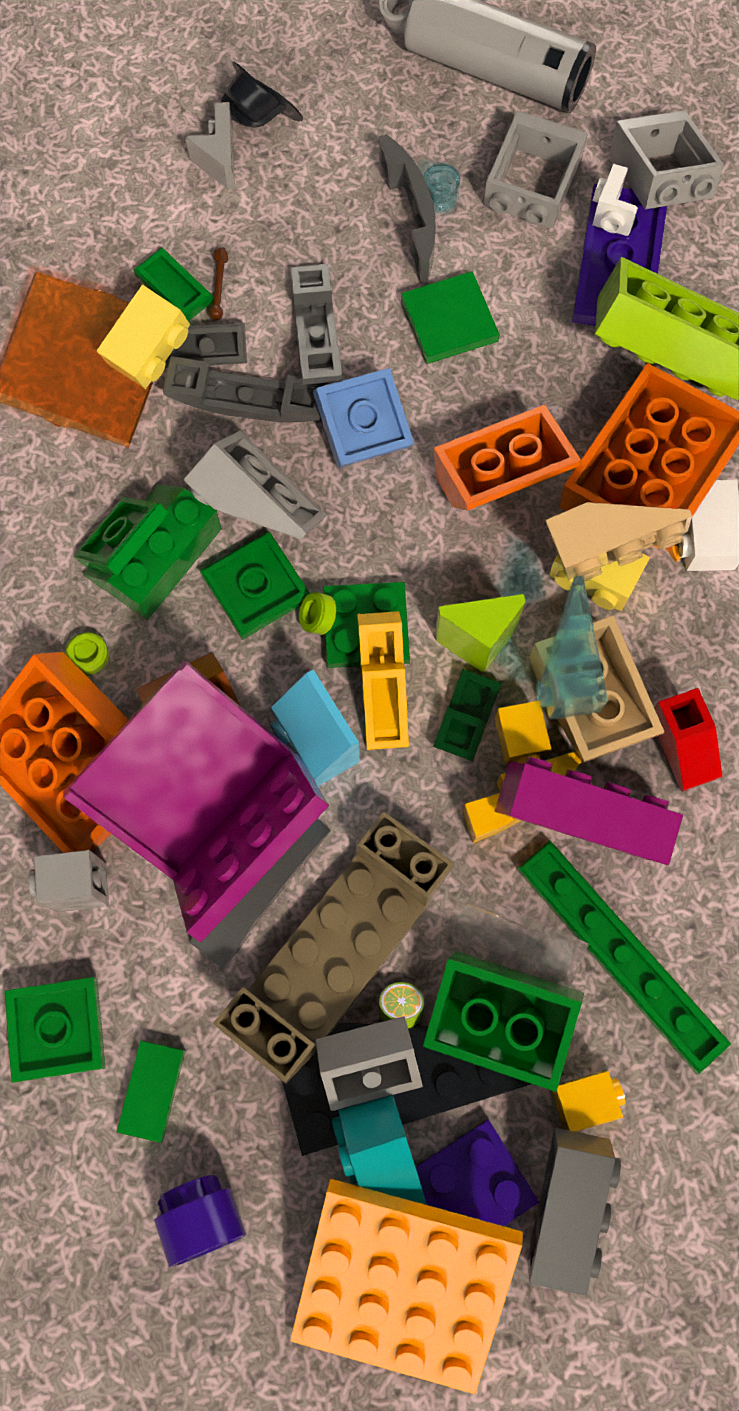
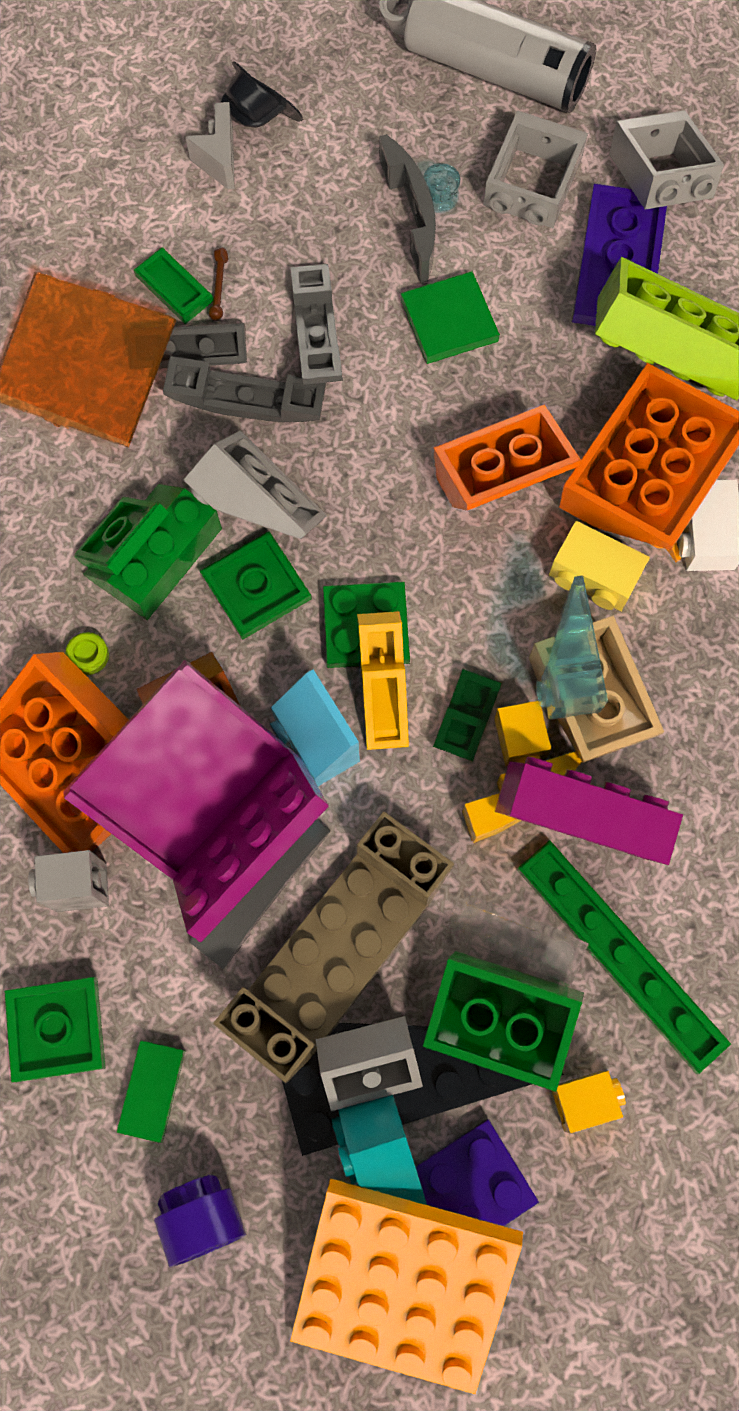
(144, 337): light yellow brick -> none
(317, 613): lime tile -> none
(363, 417): medium blue plate -> none
(401, 1000): lime tile -> none
(479, 628): lime slope -> none
(572, 1211): dark grey brick -> none
(608, 533): tan slope -> none
(612, 213): white bracket -> none
(689, 739): red slope -> none

